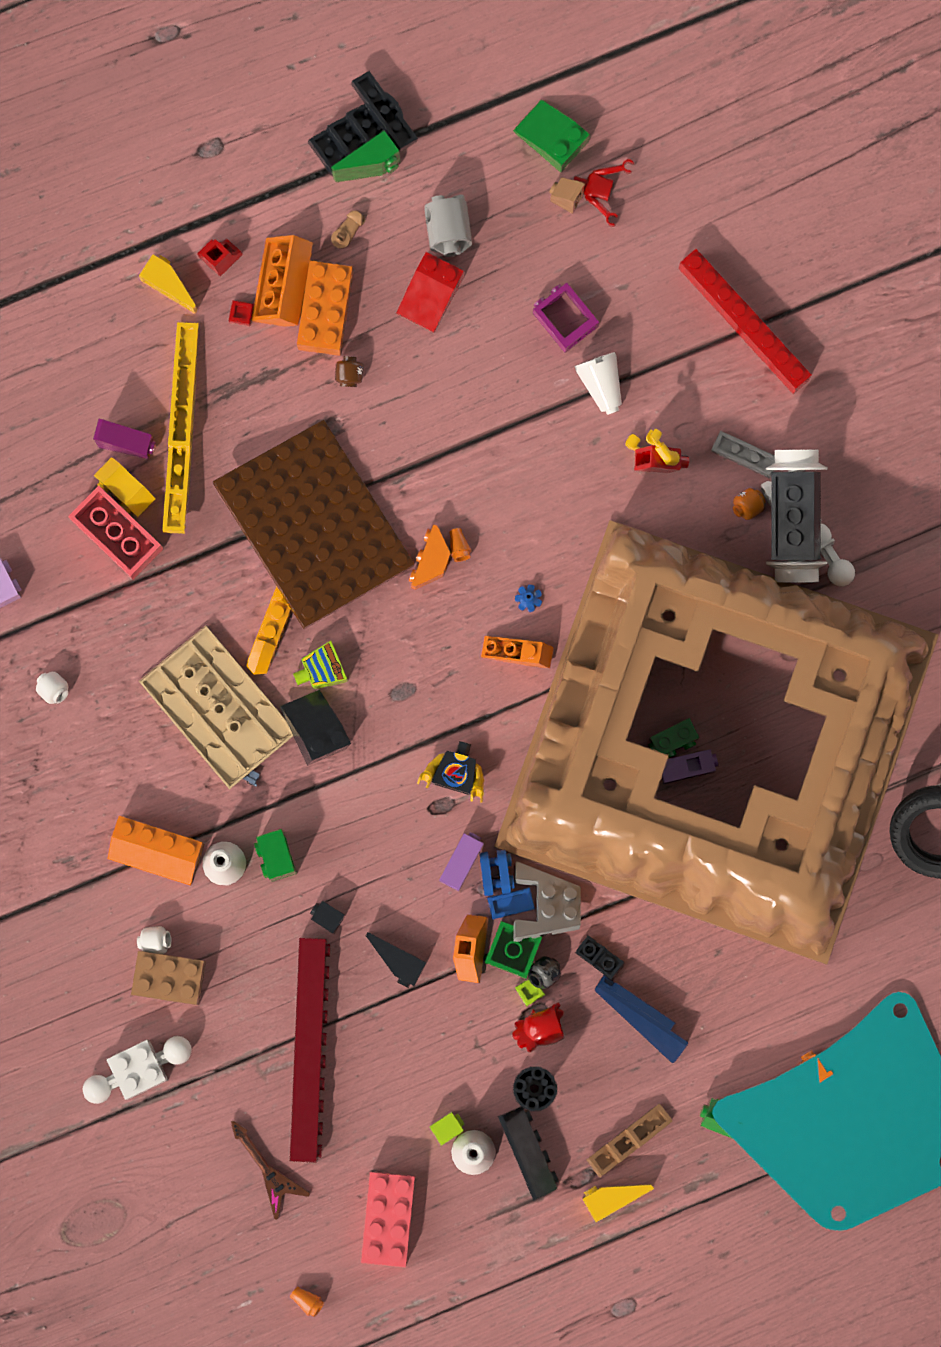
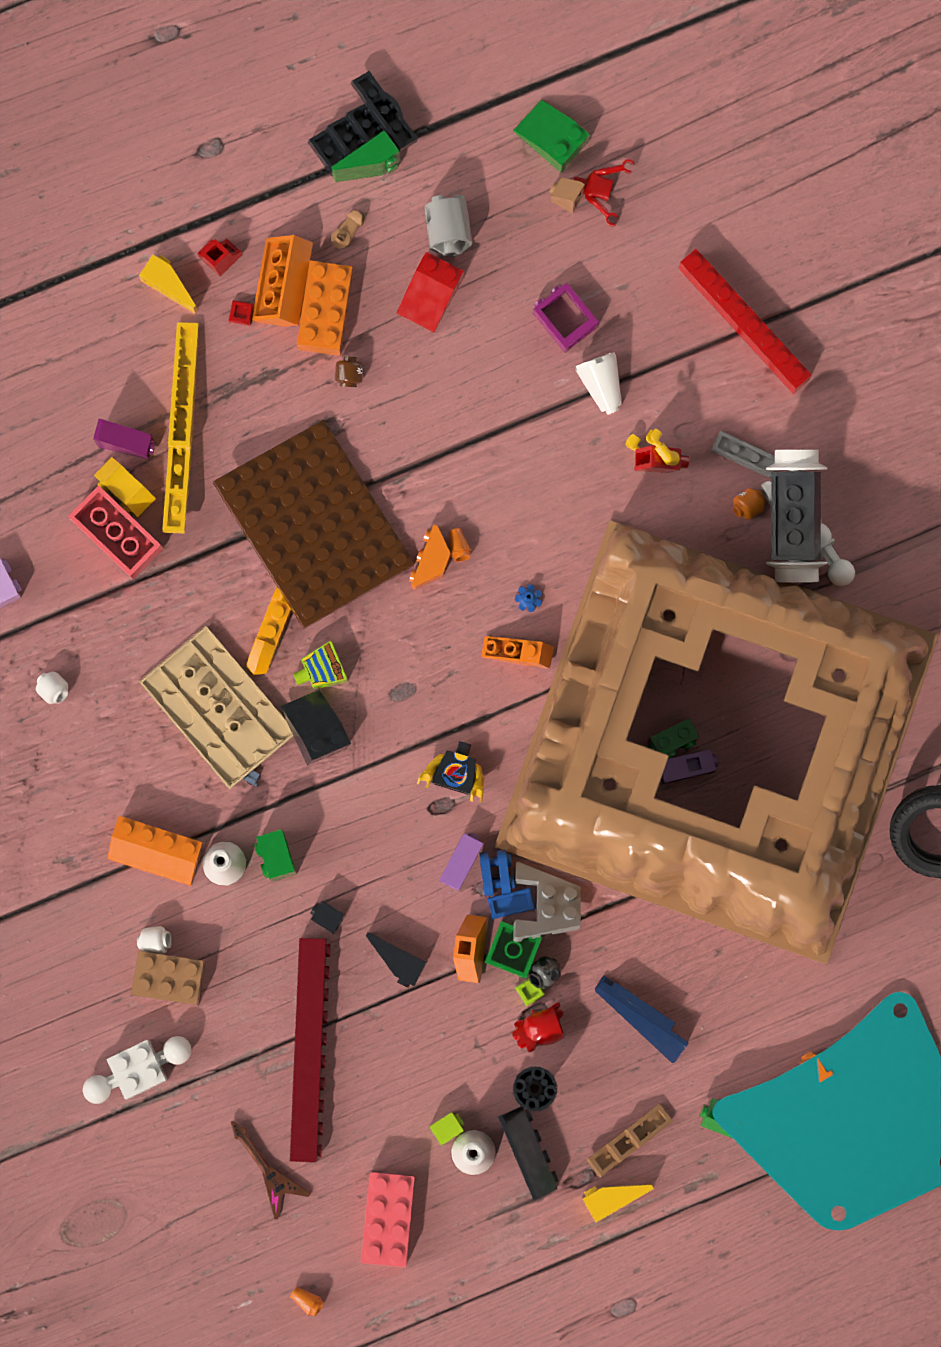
(600, 957): black slope -> none

